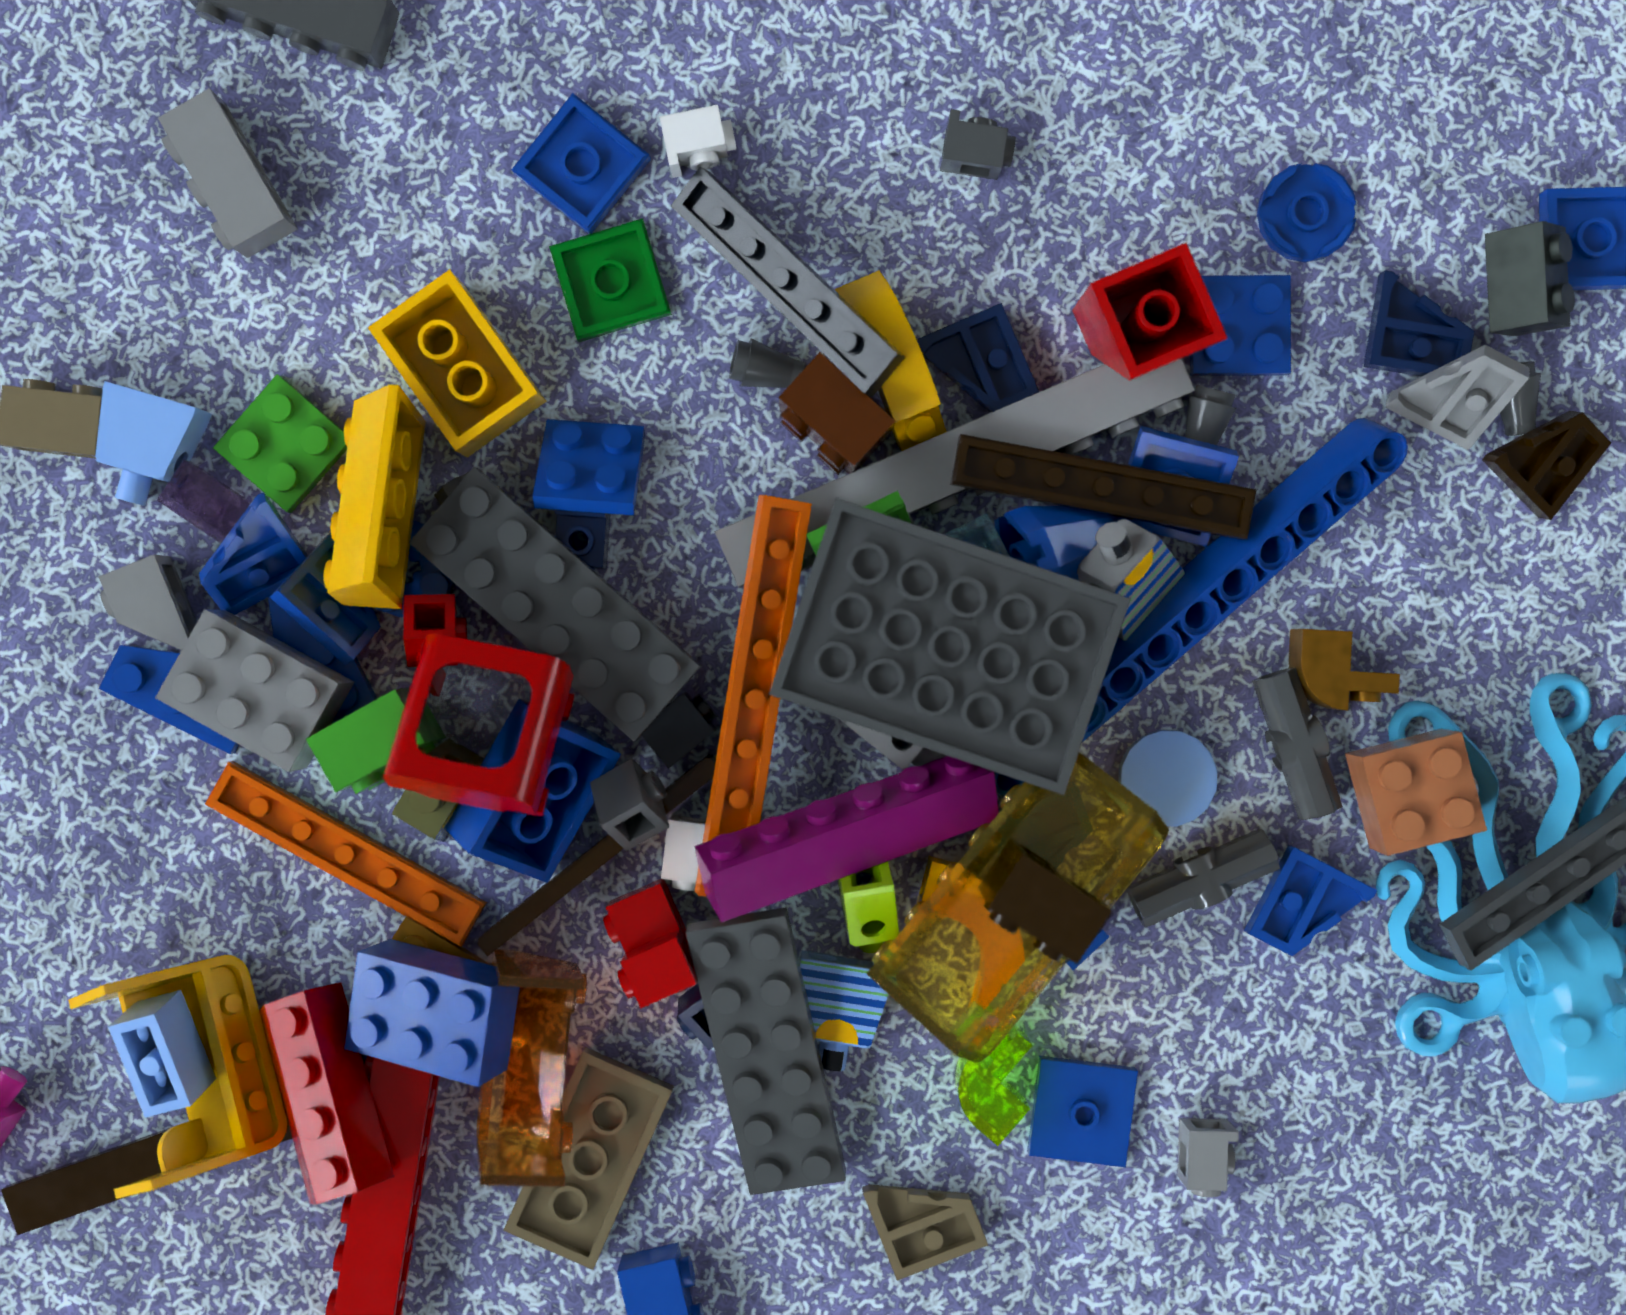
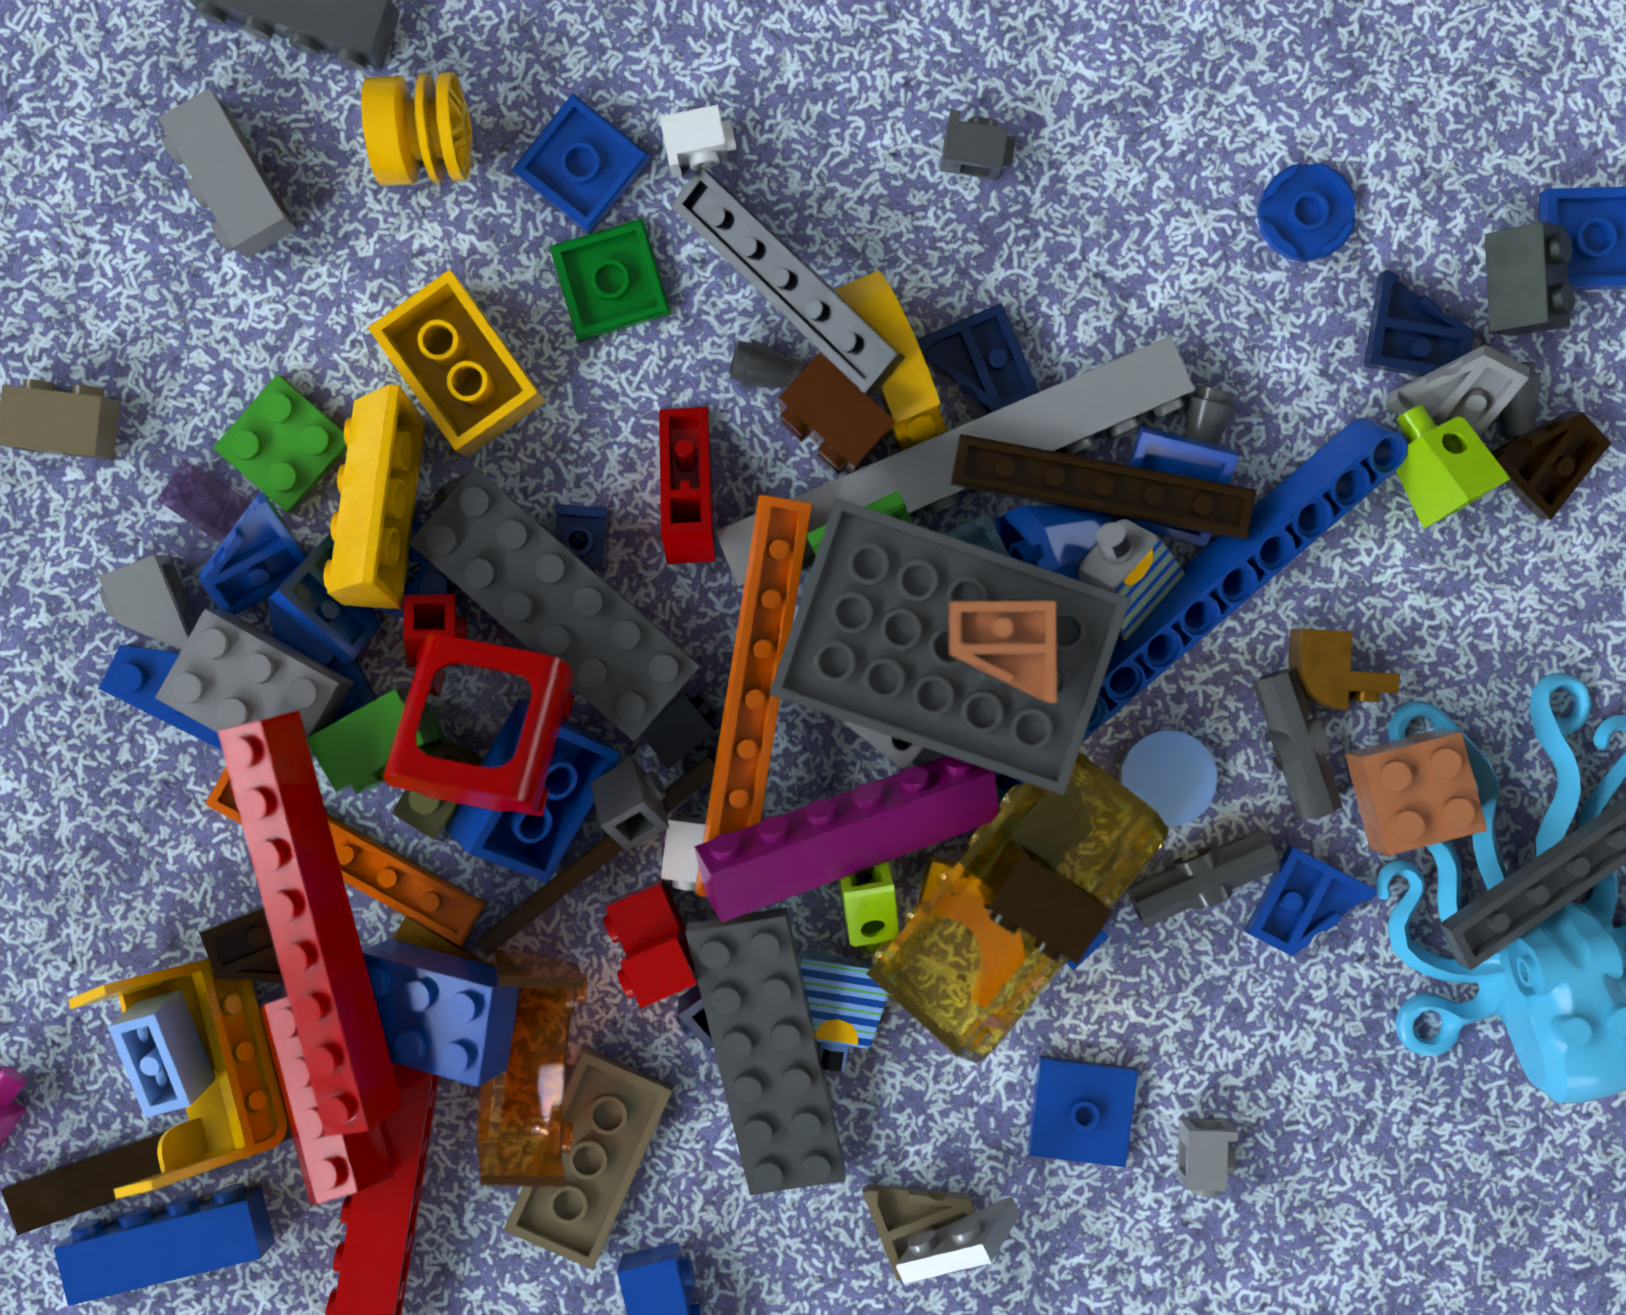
(145, 438): light blue torso -> none
(164, 1244): none -> blue brick
(242, 948): none -> dark brown wing
(311, 923): none -> red brick
(408, 129): none -> yellow wheel
(589, 467): blue plate -> none
(686, 486): none -> red slope
(960, 1244): none -> light grey wing
(985, 1095): clear neon green brick -> none
(1008, 642): none -> nougat wing
(1149, 314): red slope -> none
(1257, 324): blue plate -> none
(1444, 466): none -> lime torso

